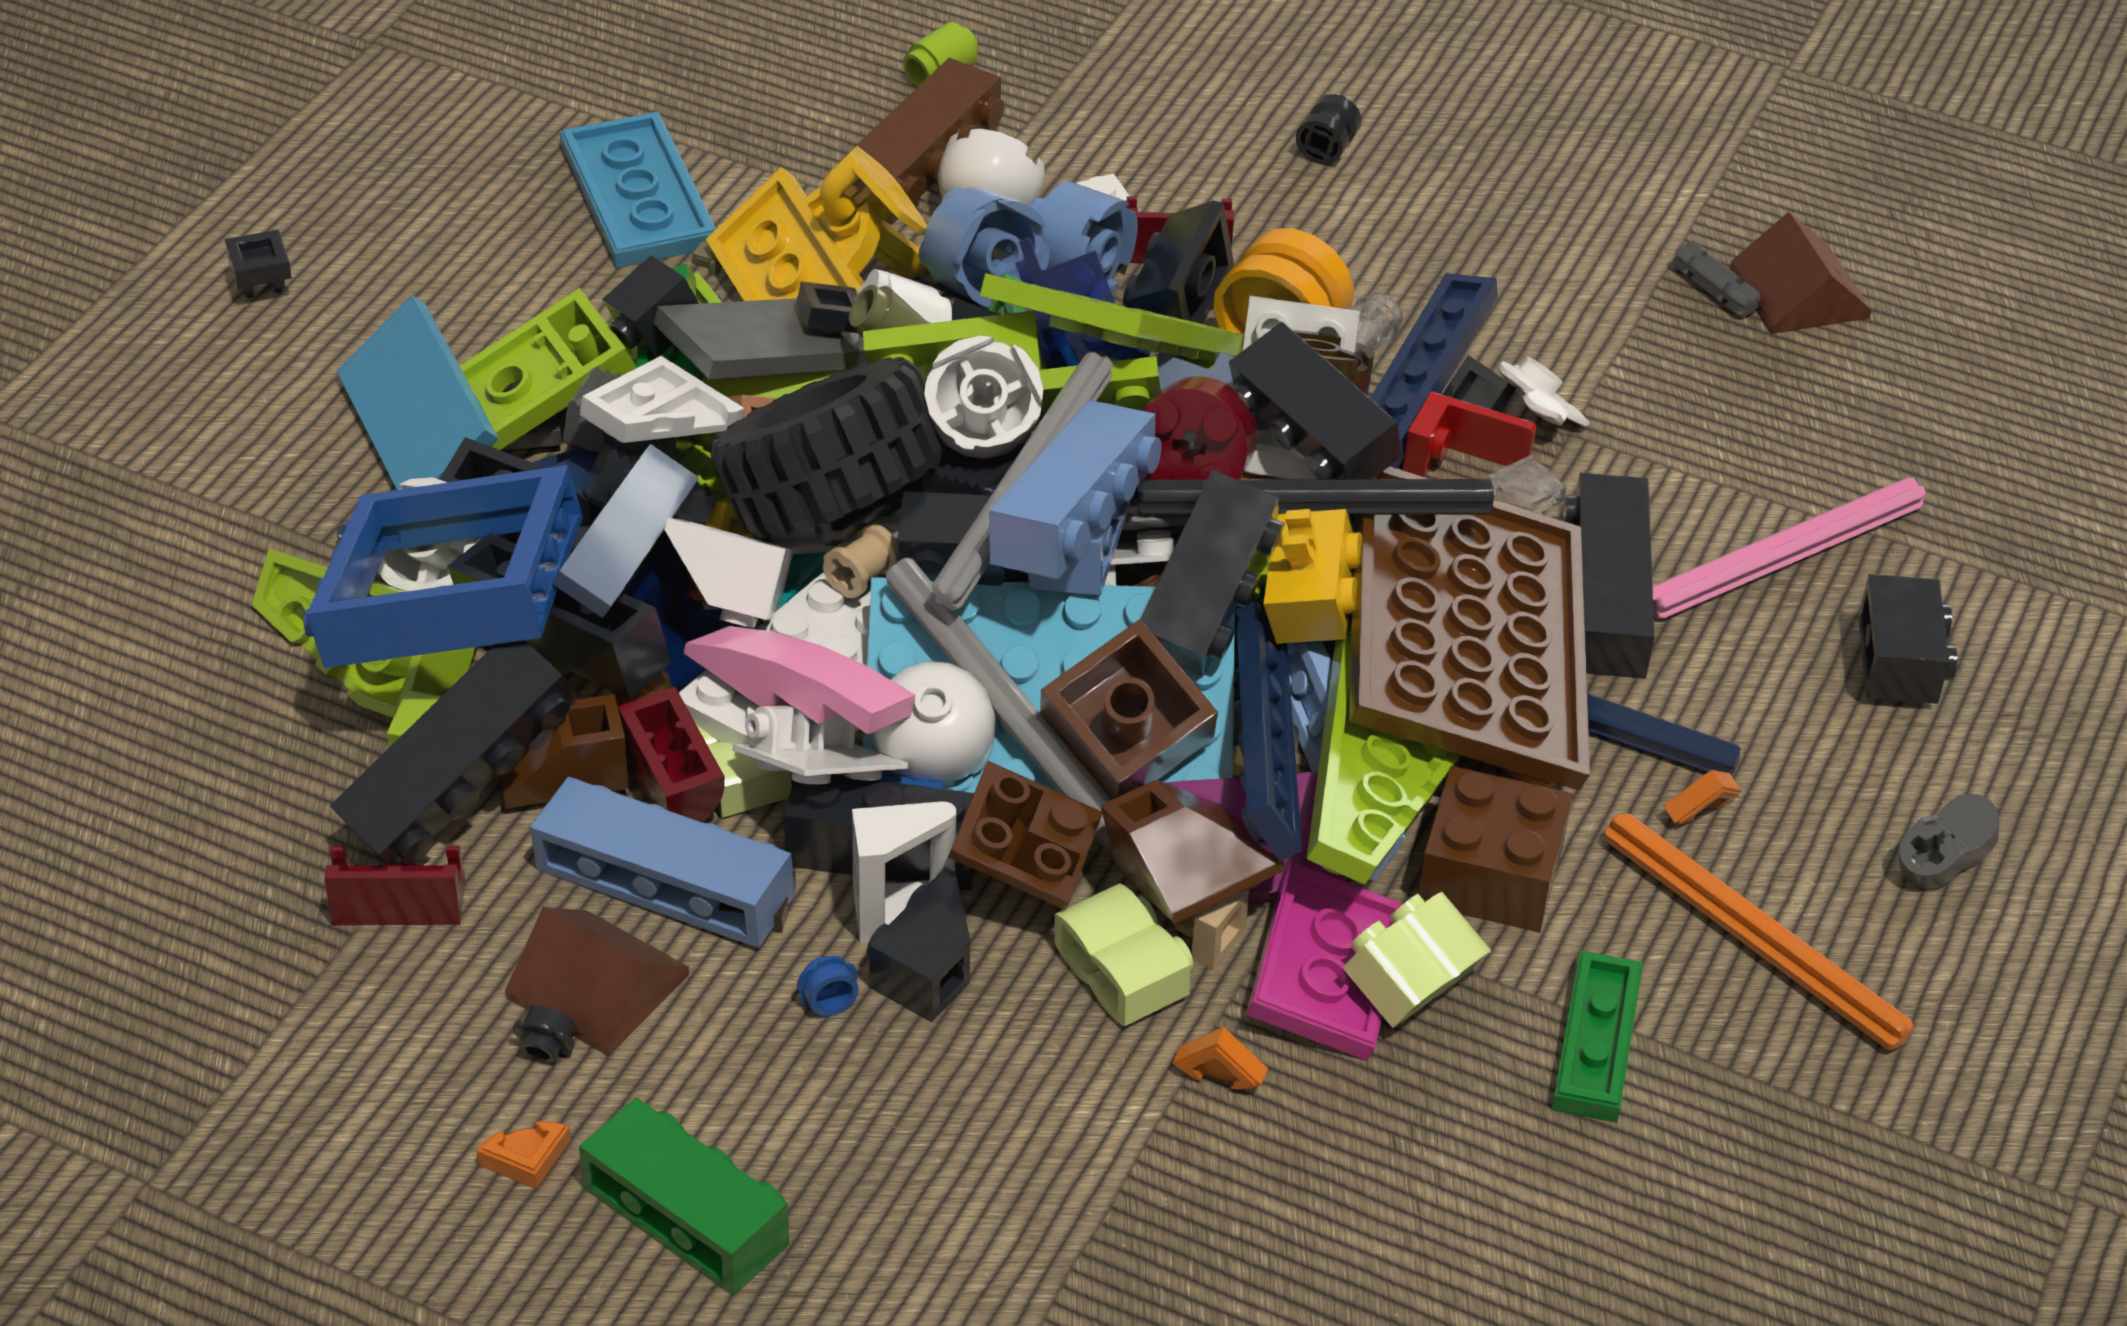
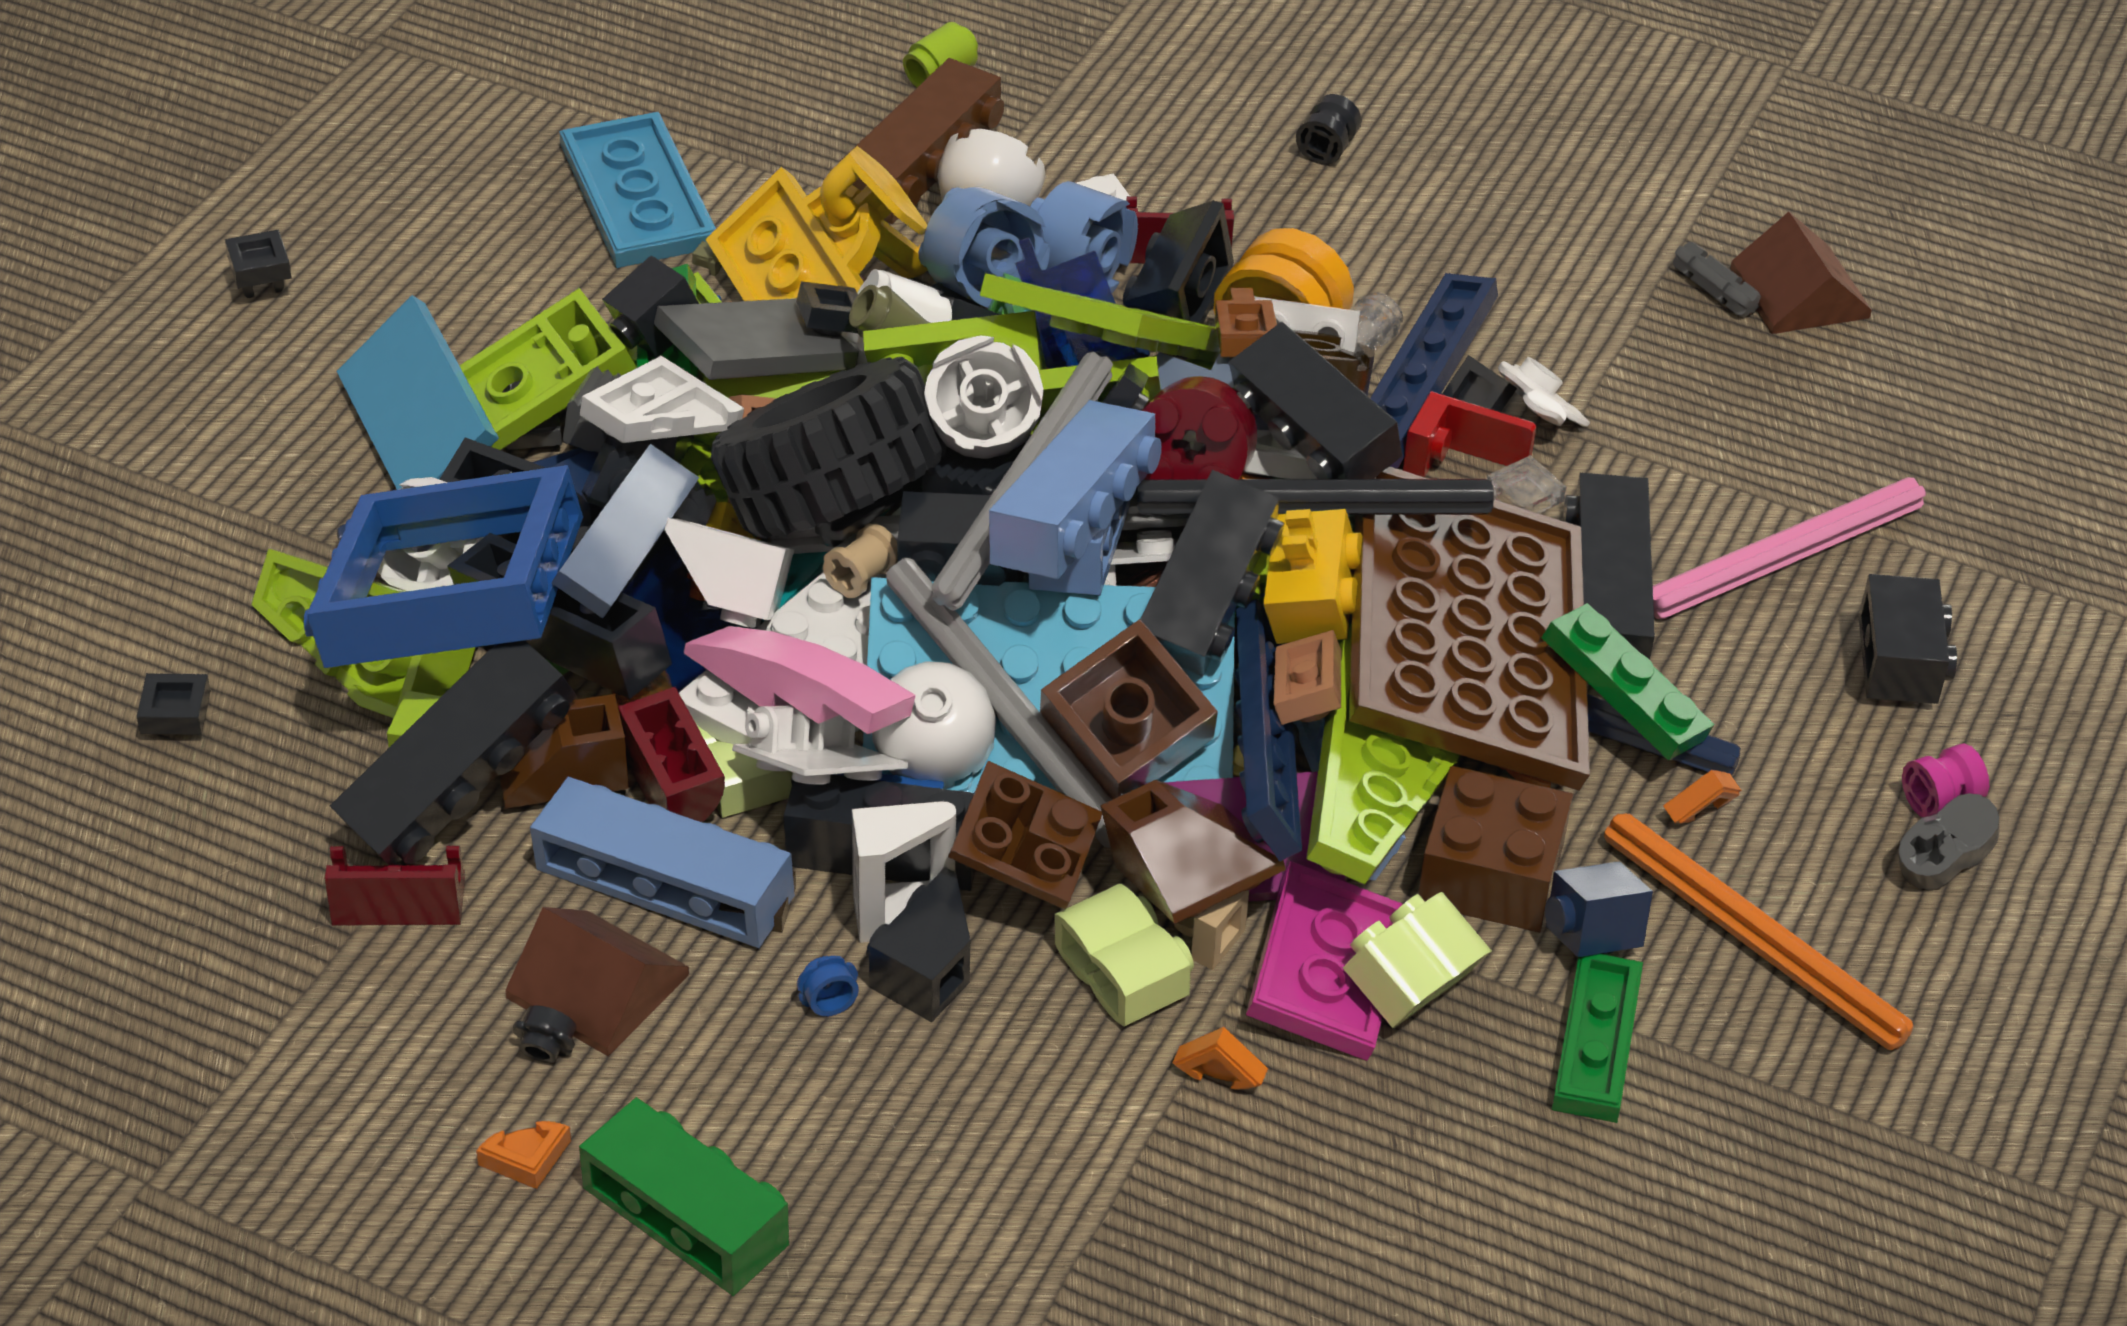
(173, 704): none -> black plate
(1128, 389): none -> black plate
(1242, 320): none -> dark orange hinge
(1307, 678): none -> nougat plate
(1598, 908): none -> dark blue brick
(1628, 681): none -> green plate
(1935, 782): none -> dark pink wheel

